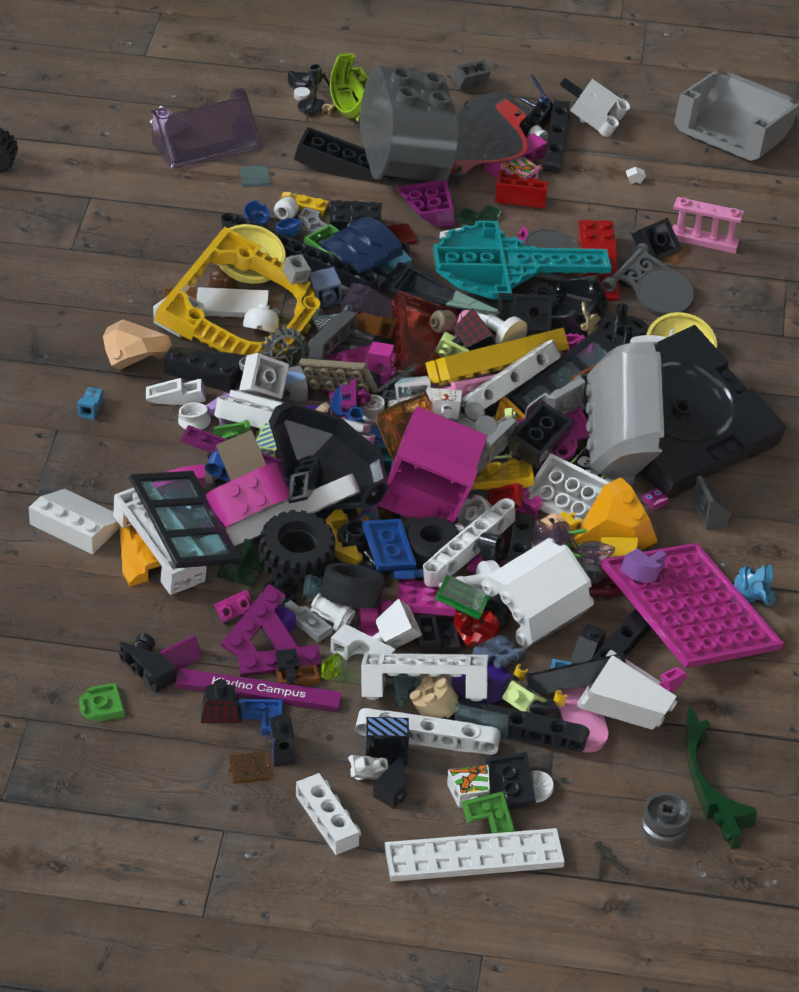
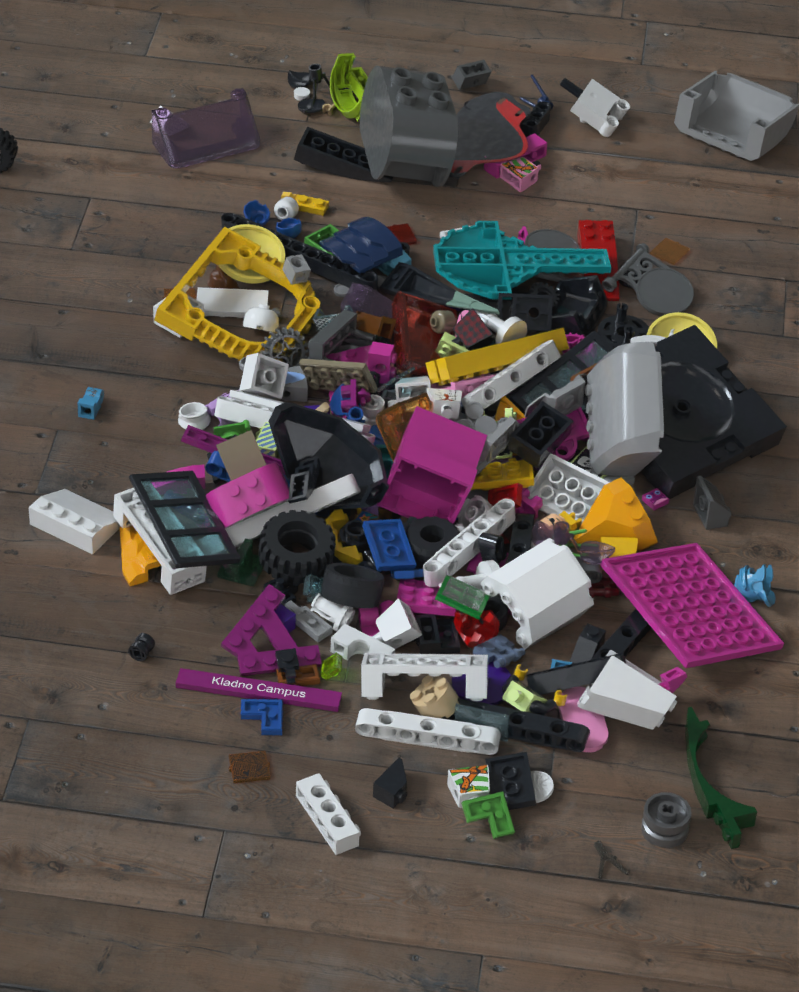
(102, 703): bright green tile -> none
(130, 343): light nougat brick -> none
(149, 666): black slope -> none
(176, 392): white slope -> none
(183, 652): magenta slope -> none
(214, 368): black wedge -> none
(220, 704): black torso -> none
(233, 606): dark pink hips -> none
(254, 176): clear light blue piece -> none
(282, 731): black torso -> none
(311, 220): light grey tile -> none
(326, 287): sand blue head -> none
(347, 211): black brick -> none
(367, 767): white hips -> none
(387, 738): black container -> none
(403, 685): clear light blue slope -> none
(430, 202): magenta wedge -> none
(470, 216): clear green tile -> none
(473, 854): white plate -> none
(520, 191): red wedge -> none
(539, 132): white wheel -> none
(557, 136): black beam -> none
(590, 321): tan piece -> none
(635, 175): white piece -> none
(642, 567): medium lavender brick -> none
(659, 238): black slope -> none
(704, 238): bright pink fence -> none

